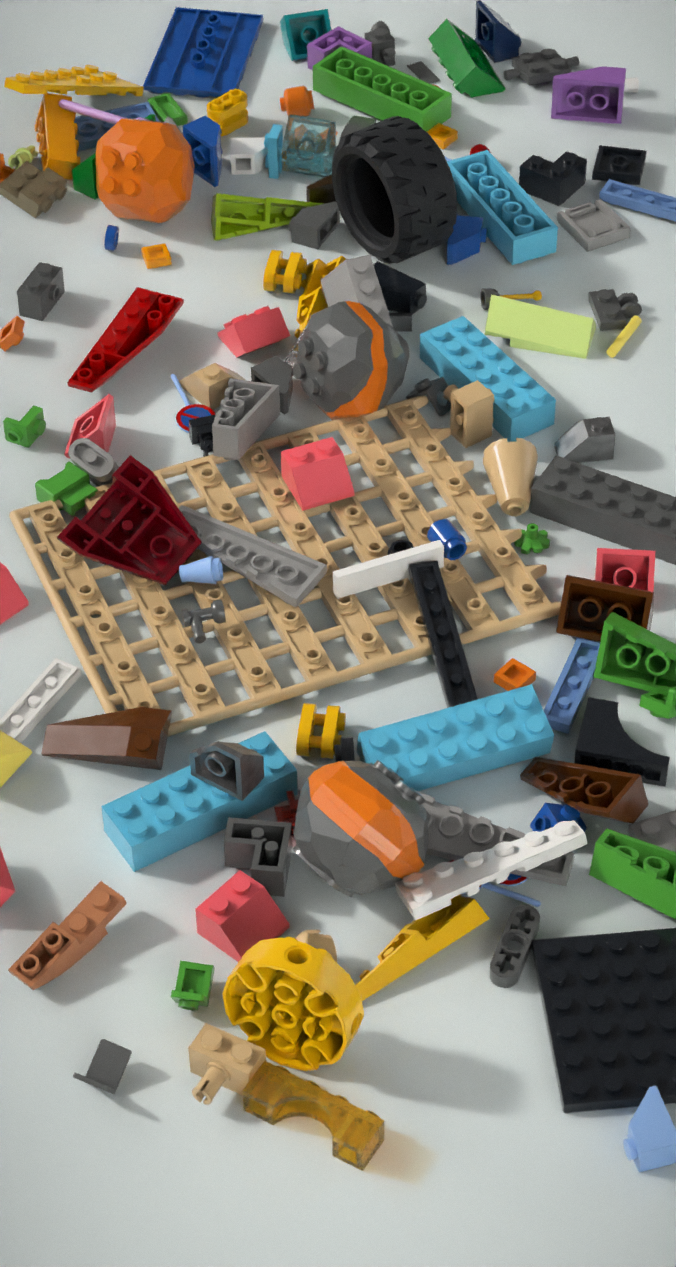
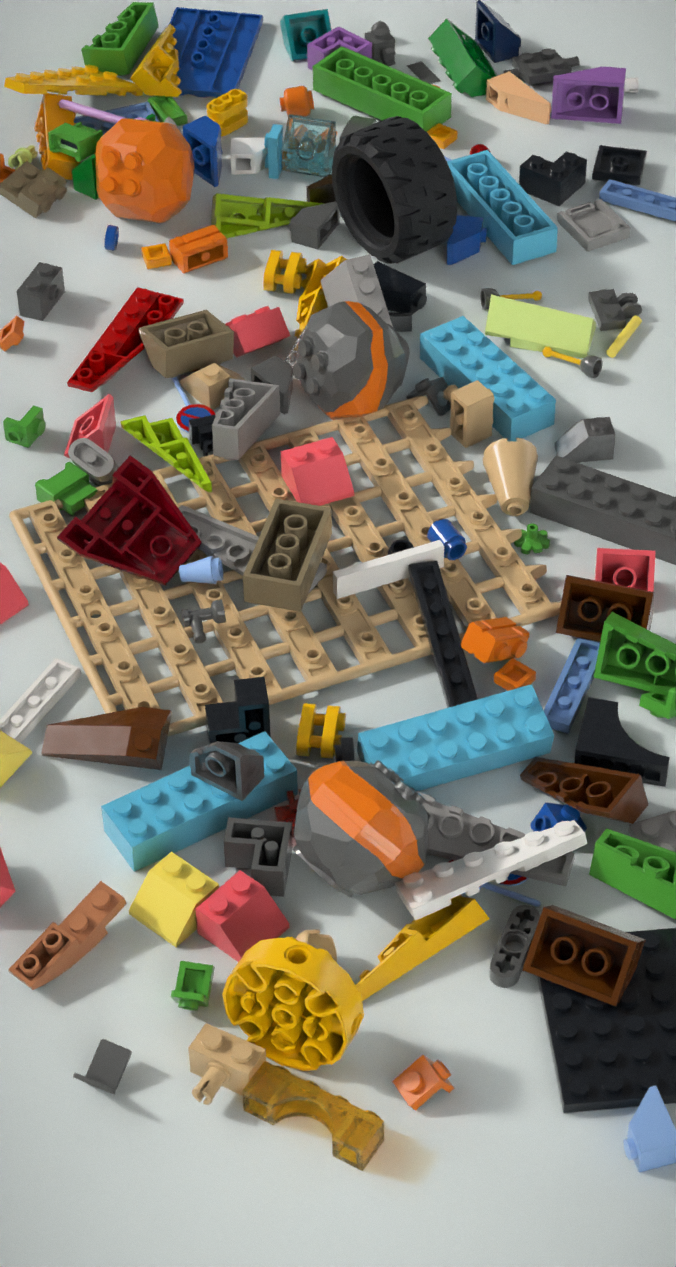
(74, 140): none -> bright green piece
(123, 40): none -> bright green wedge
(159, 67): none -> yellow wedge
(167, 442): none -> lime wedge
(170, 898): none -> light yellow slope
(187, 343): none -> dark tan slope
(198, 248): none -> orange brick
(243, 717): none -> black brick
(287, 555): none -> dark tan brick
(422, 1081): none -> orange bracket
(495, 640): none -> orange brick
(515, 97): none -> light nougat slope
(583, 954): none -> reddish brown slope
(589, 365): none -> dark grey hinge

